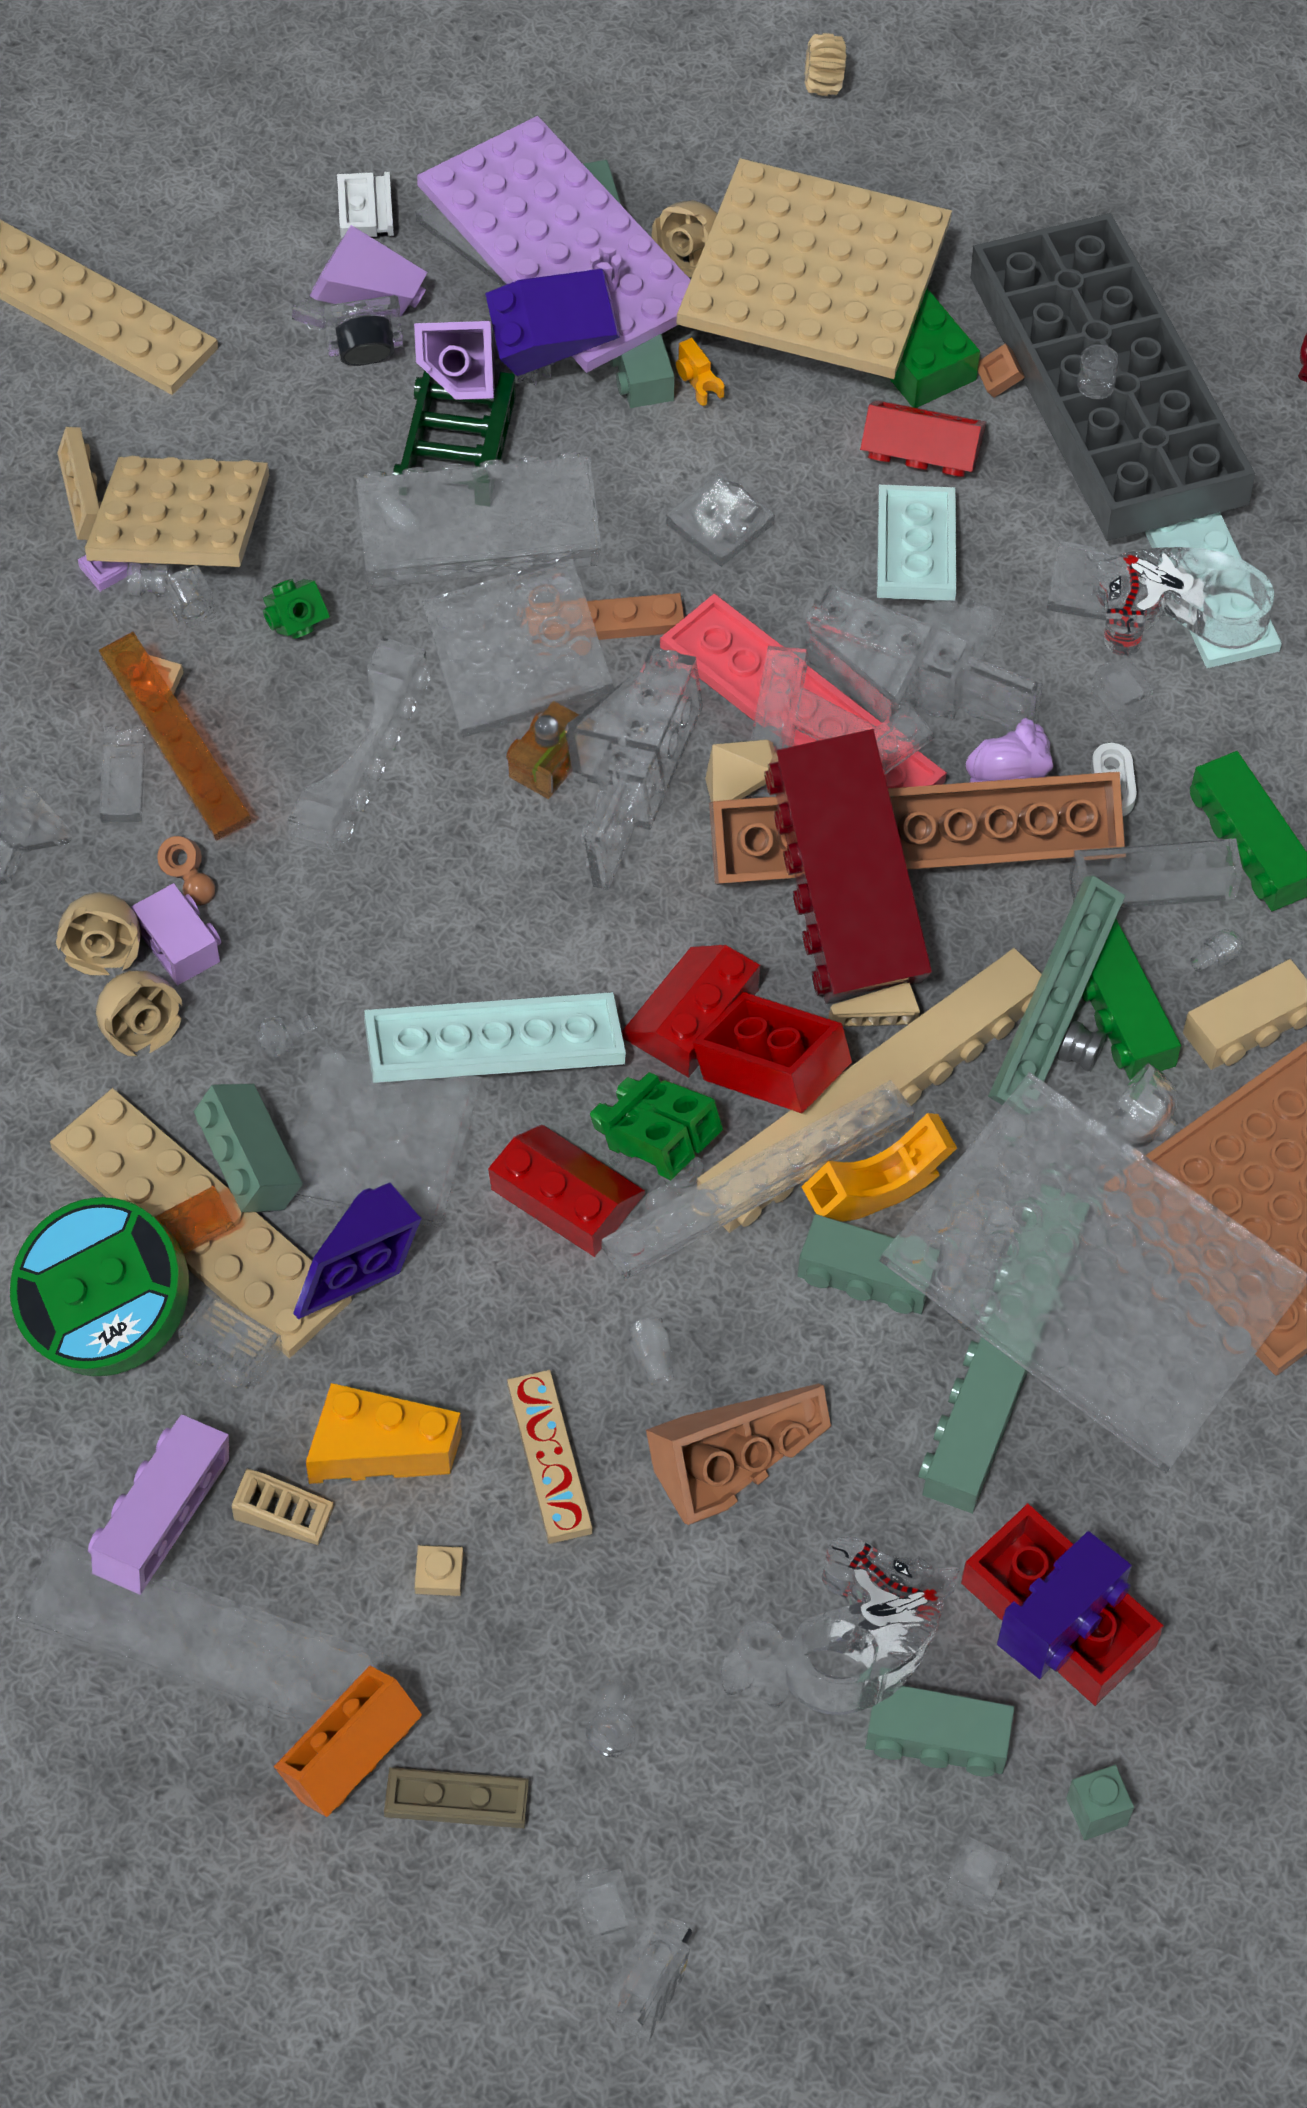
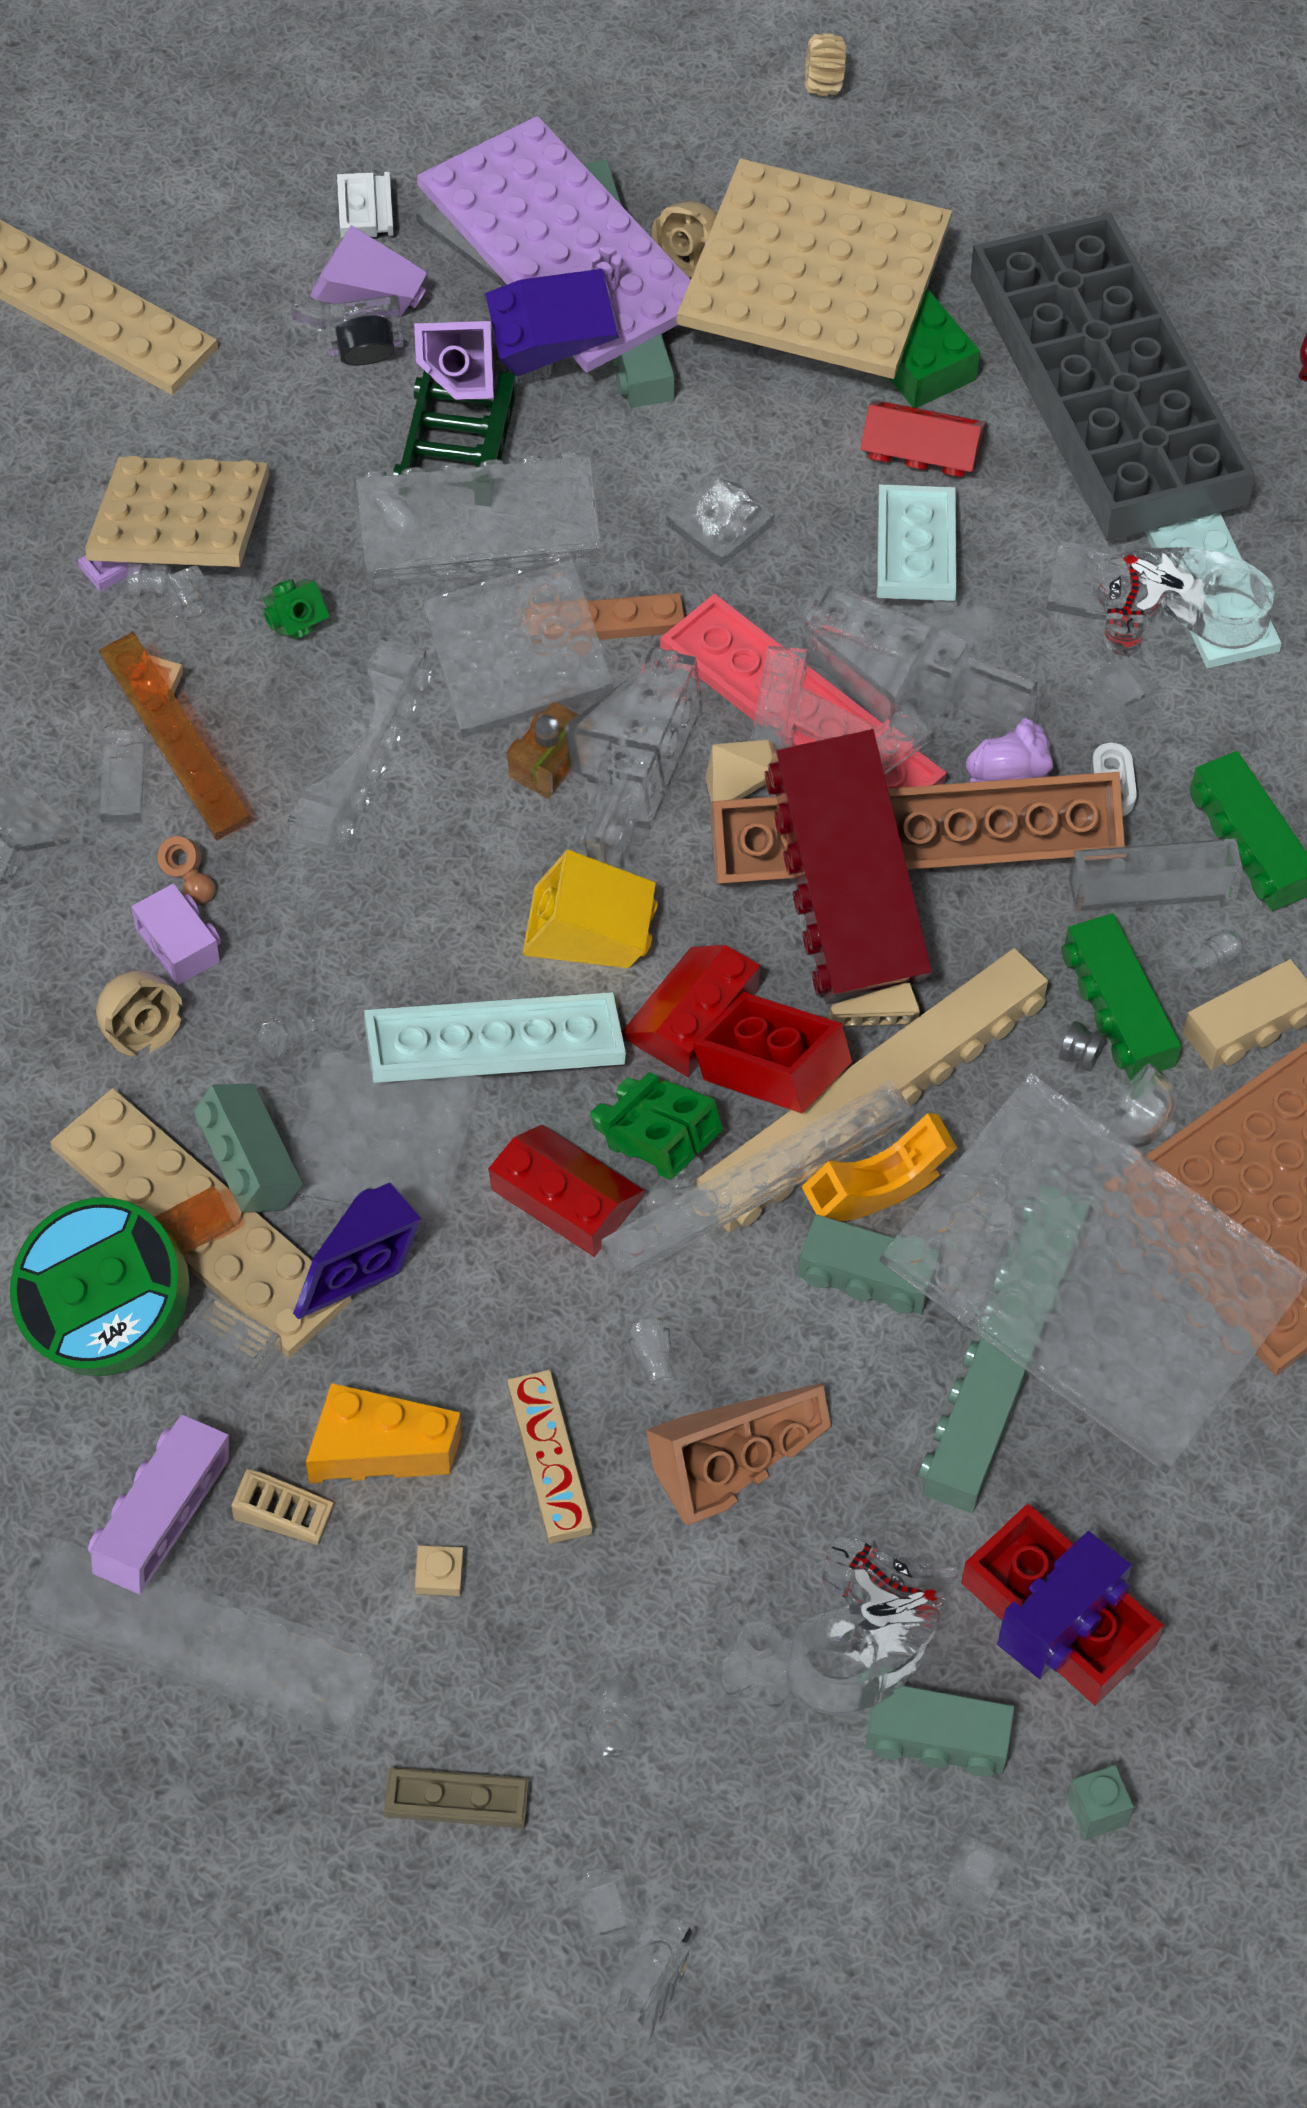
(79, 481): tan plate -> none
(97, 928): tan cylinder -> none
(348, 1741): orange brick -> none
(590, 913): none -> yellow slope
(695, 368): light orange plate -> none
(1000, 370): nougat plate -> none
(1059, 986): sand green plate -> none
(1097, 371): clear wheel -> none

